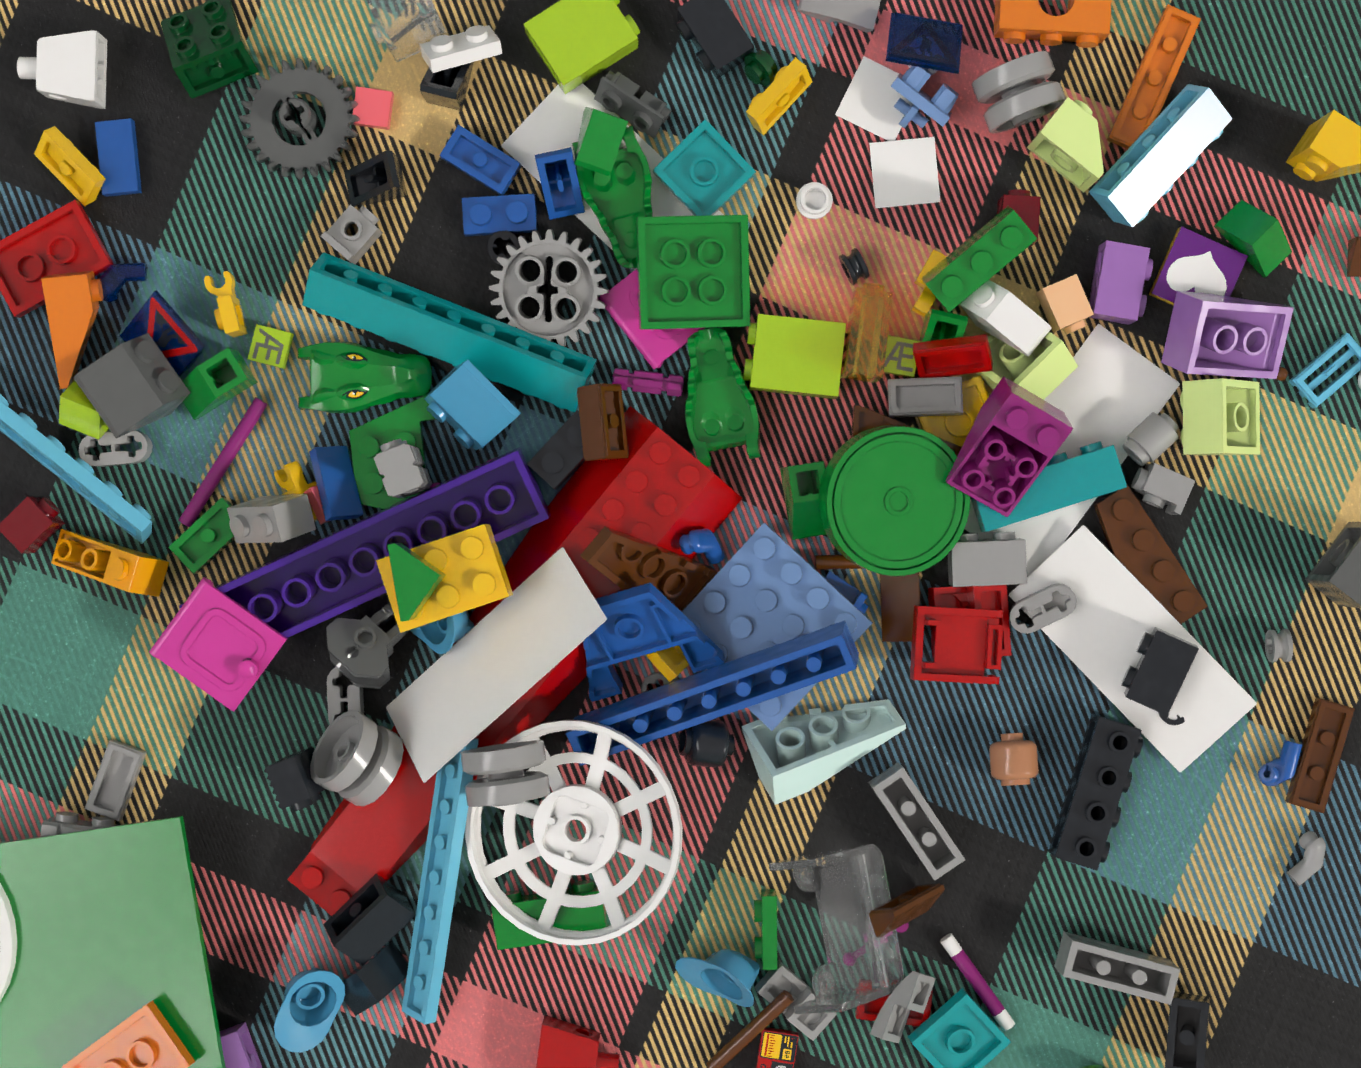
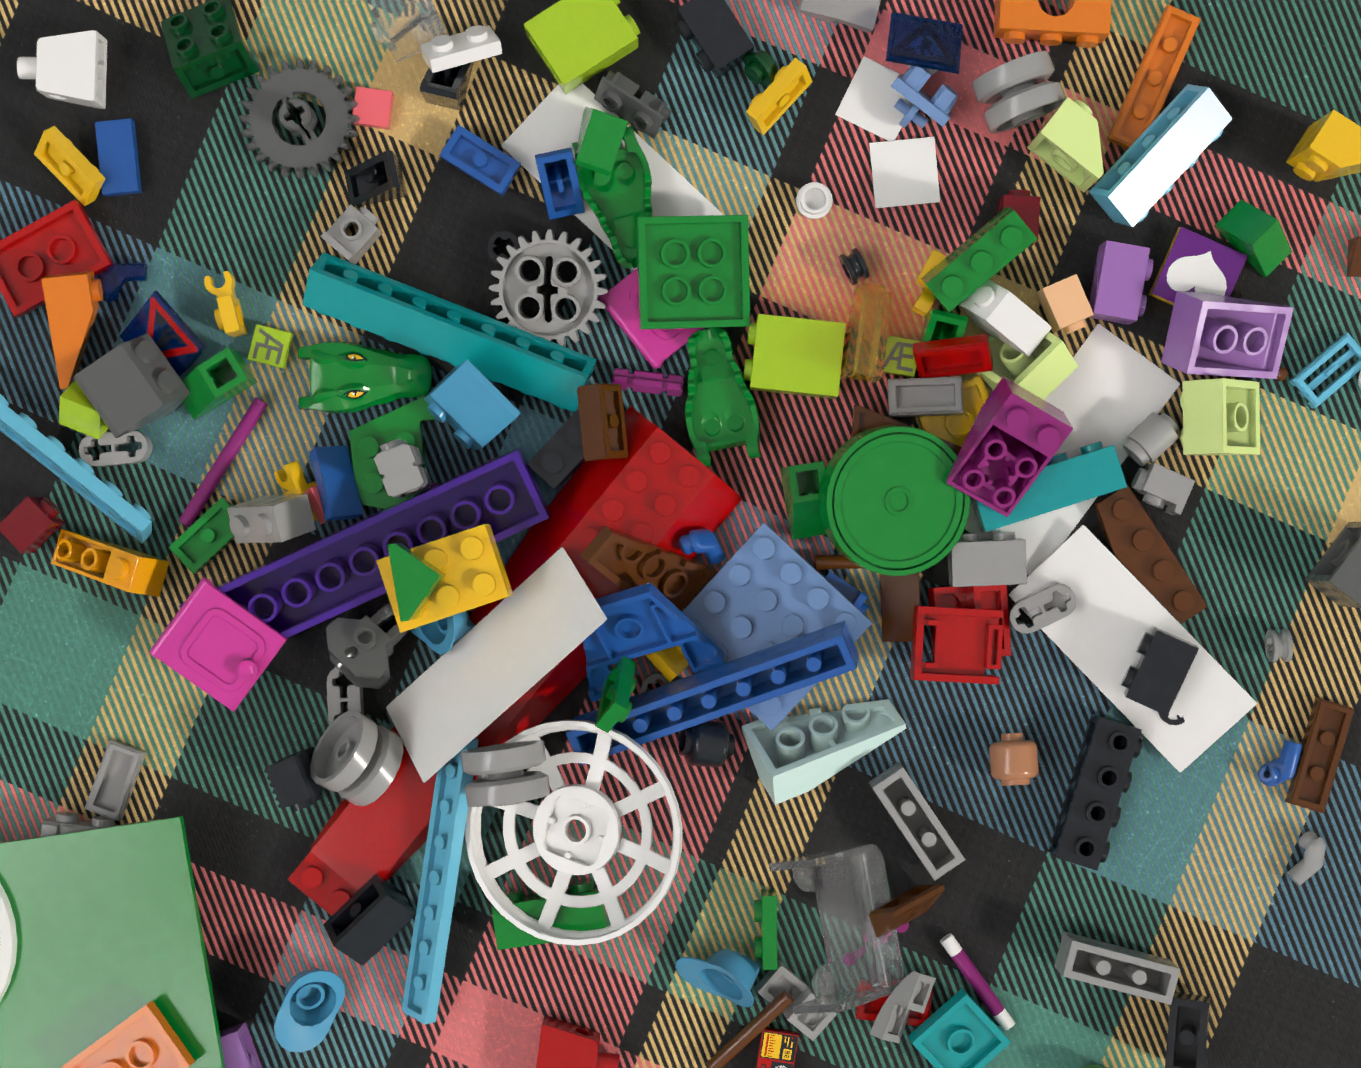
(375, 979): black slope -> none
(499, 213): blue plate -> none
(615, 695): none -> green plate
(704, 171): teal plate -> none

